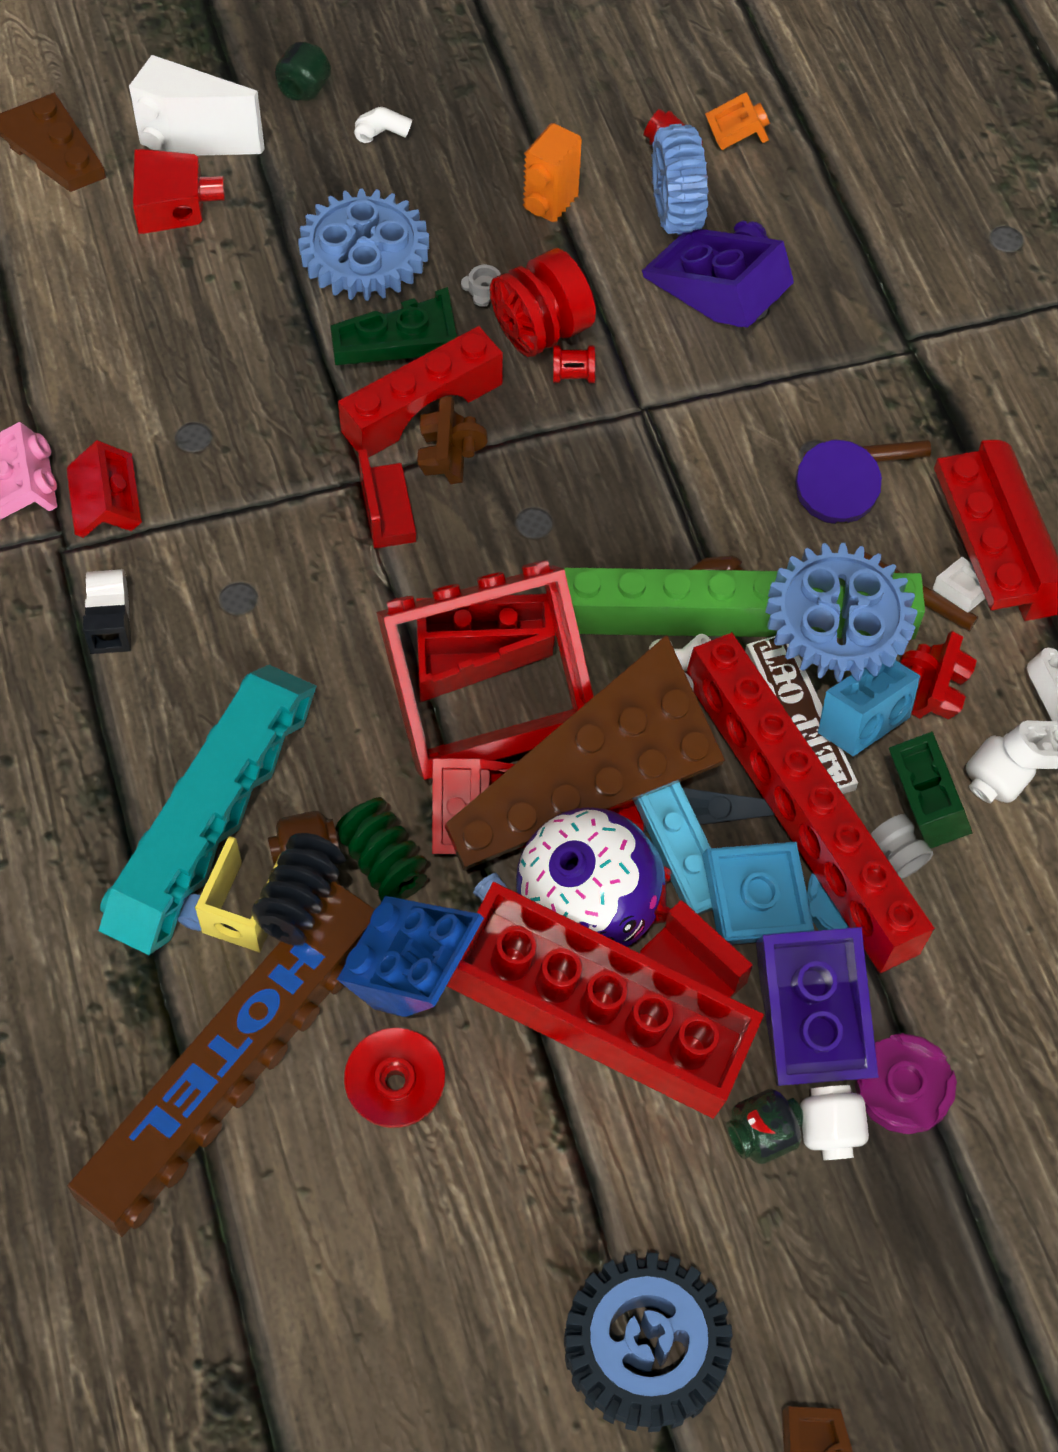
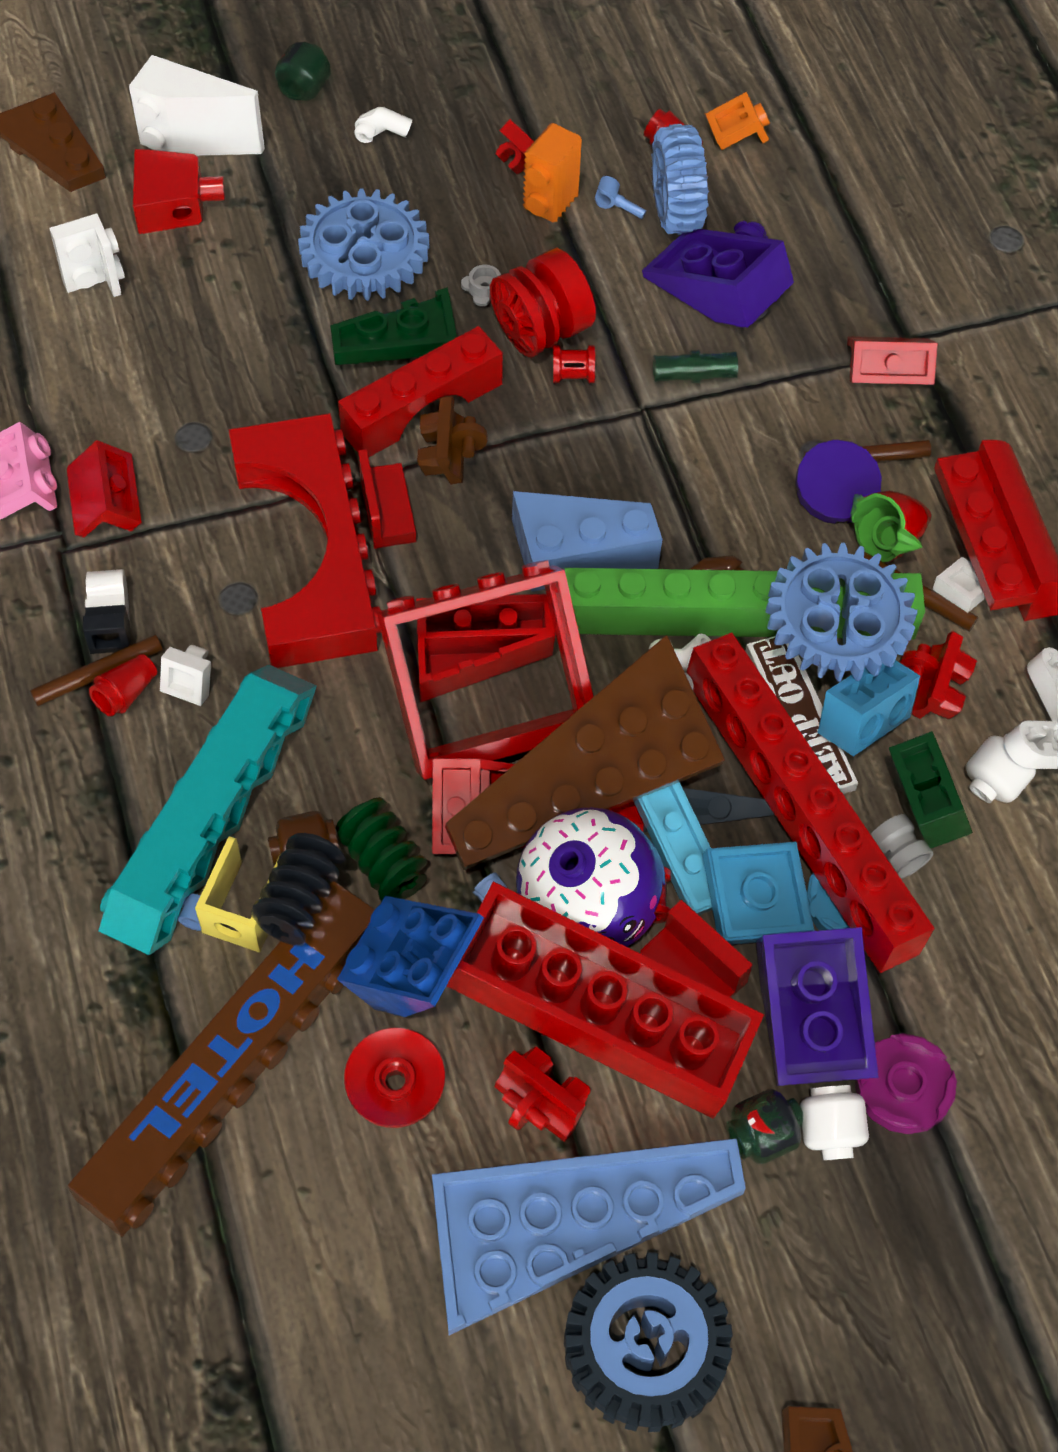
(86, 254): none -> white bracket
(87, 673): none -> reddish brown piece
(121, 685): none -> red cone
(186, 674): none -> white tile
(334, 609): none -> red arch
(518, 145): none -> red tile
(538, 1096): none -> red hips
(545, 1221): none -> medium blue wing
(585, 532): none -> medium blue wedge
(608, 196): none -> medium blue hand
(695, 366): none -> clear green pin
(890, 520): none -> bright green hat
(892, 360): none -> panel

